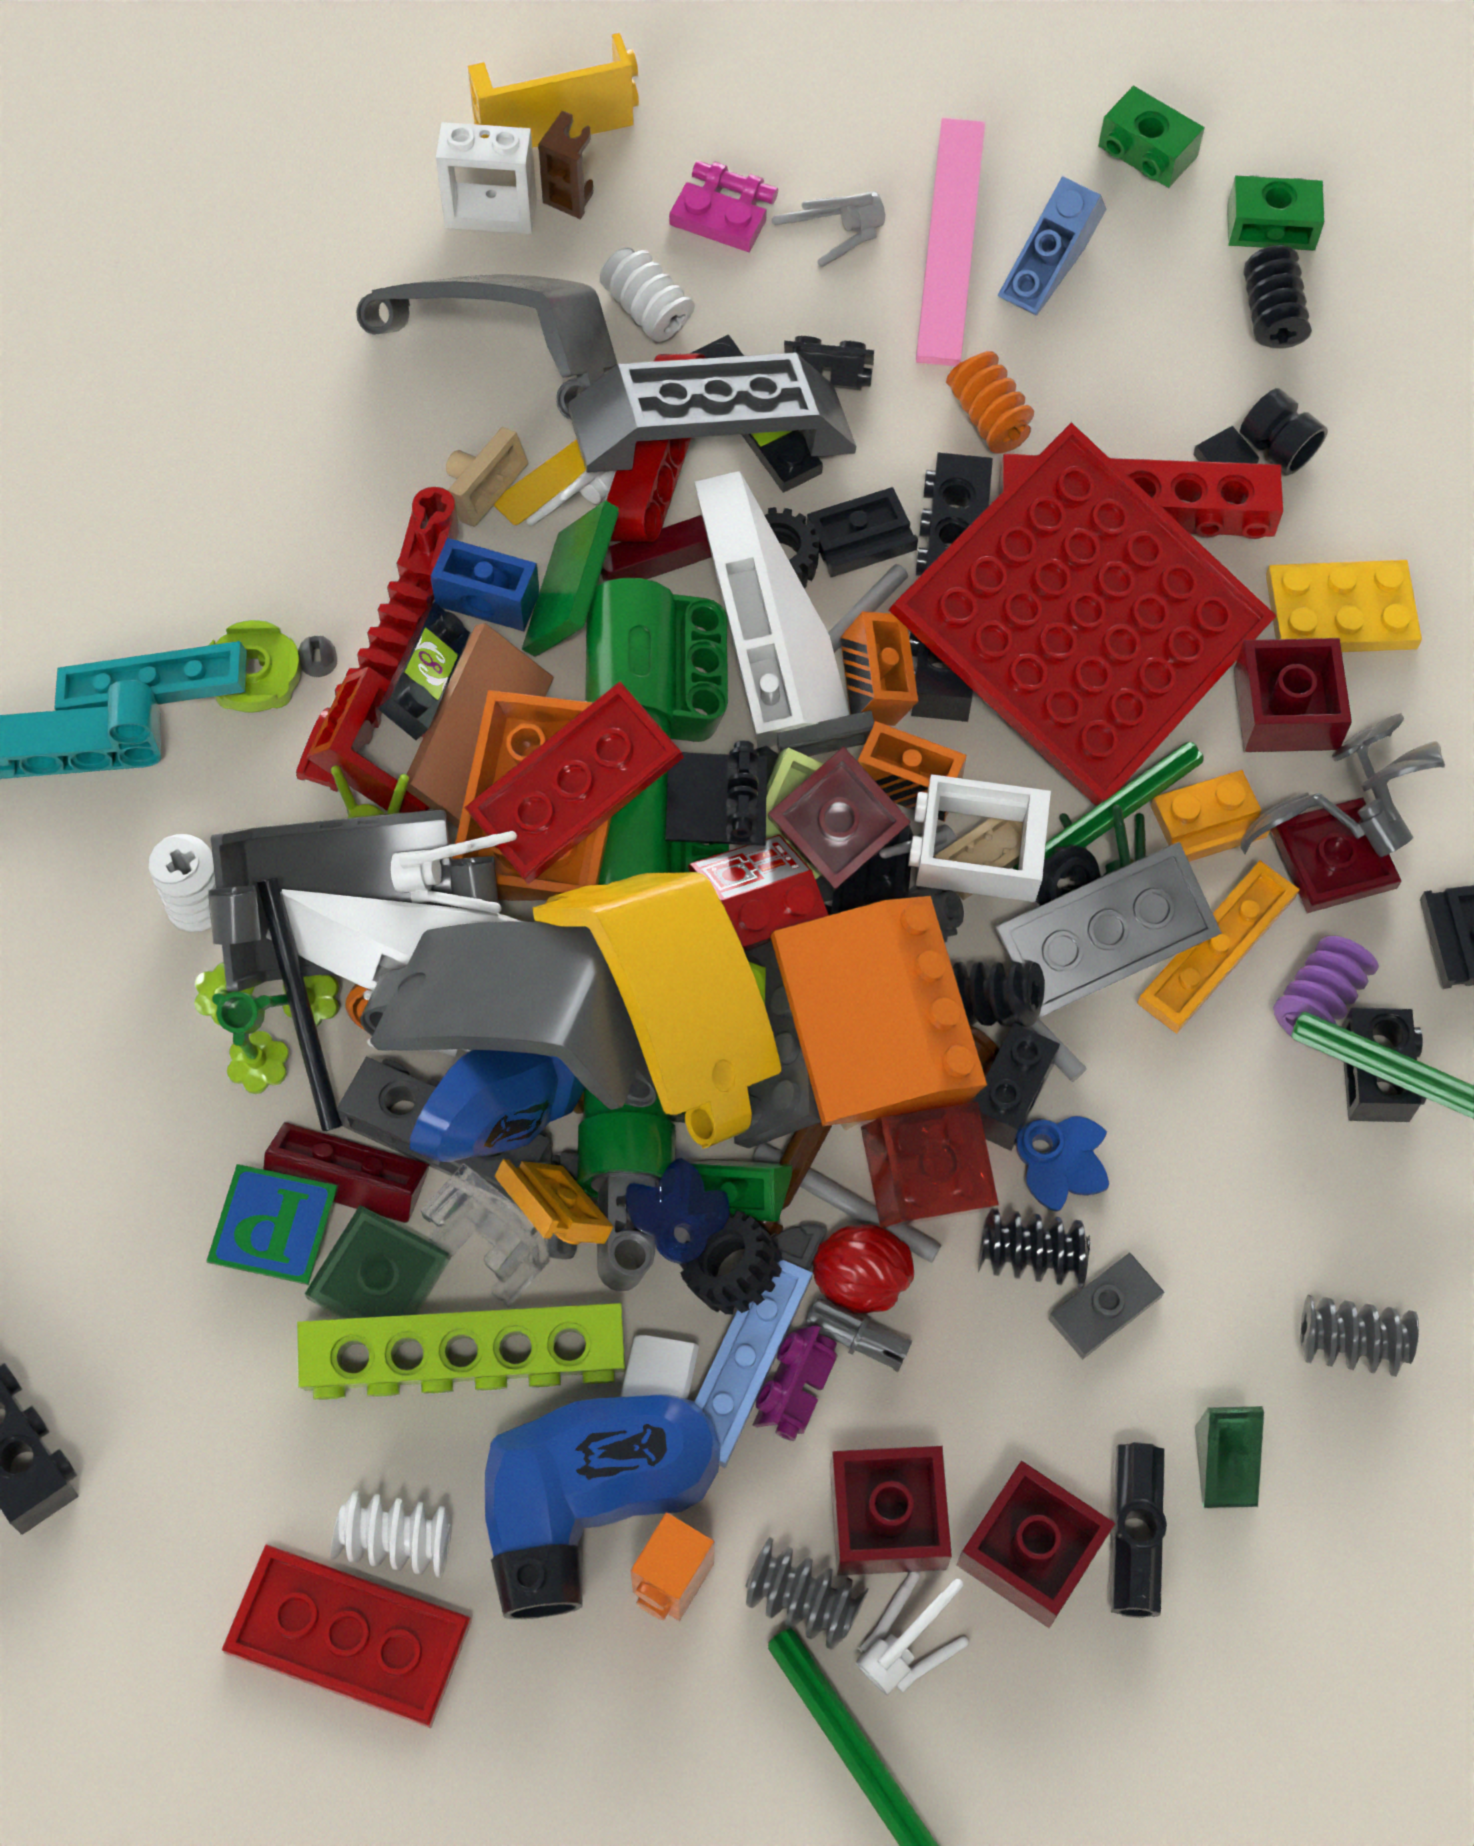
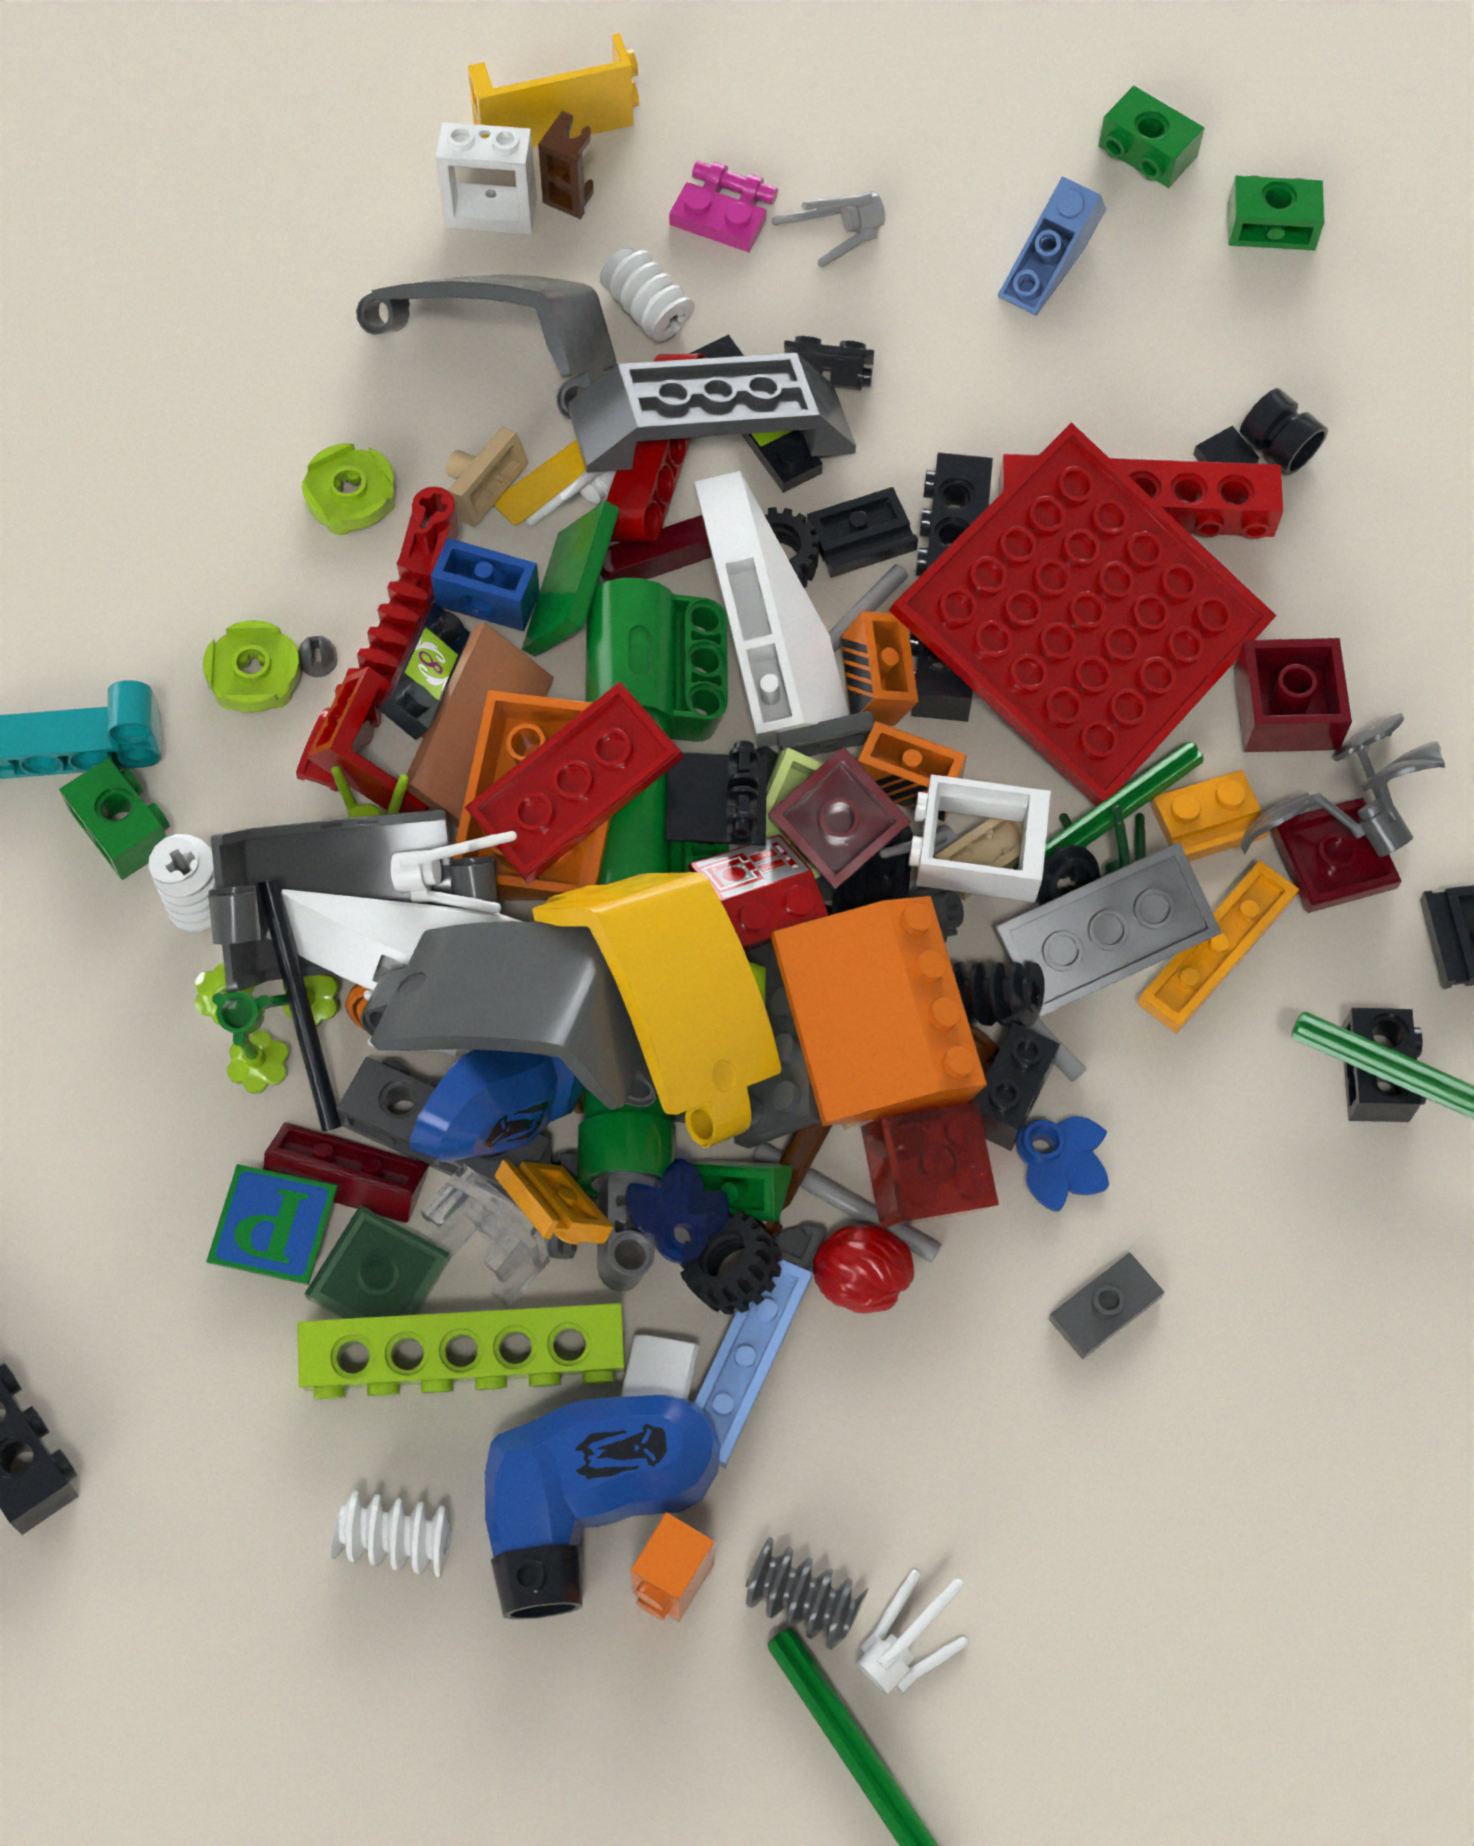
(101, 795): none -> green brick
(170, 674): teal plate -> none
(347, 1635): red tile -> none
(351, 510): none -> lime plate
(801, 1361): magenta hinge -> none
(859, 1334): dark grey axle -> none
(890, 1510): dark red brick -> none
(950, 242): bright pink slope -> none
(991, 401): orange piece -> none
(1035, 1246): black piece -> none
(1035, 1544): dark red brick -> none
(1134, 1562): black piece -> none
(1230, 1455): clear green slope -> none
(1277, 297): black piece -> none
(1326, 982): medium lavender piece -> none
(1358, 601): yellow plate -> none
(1358, 1334): dark grey piece -> none

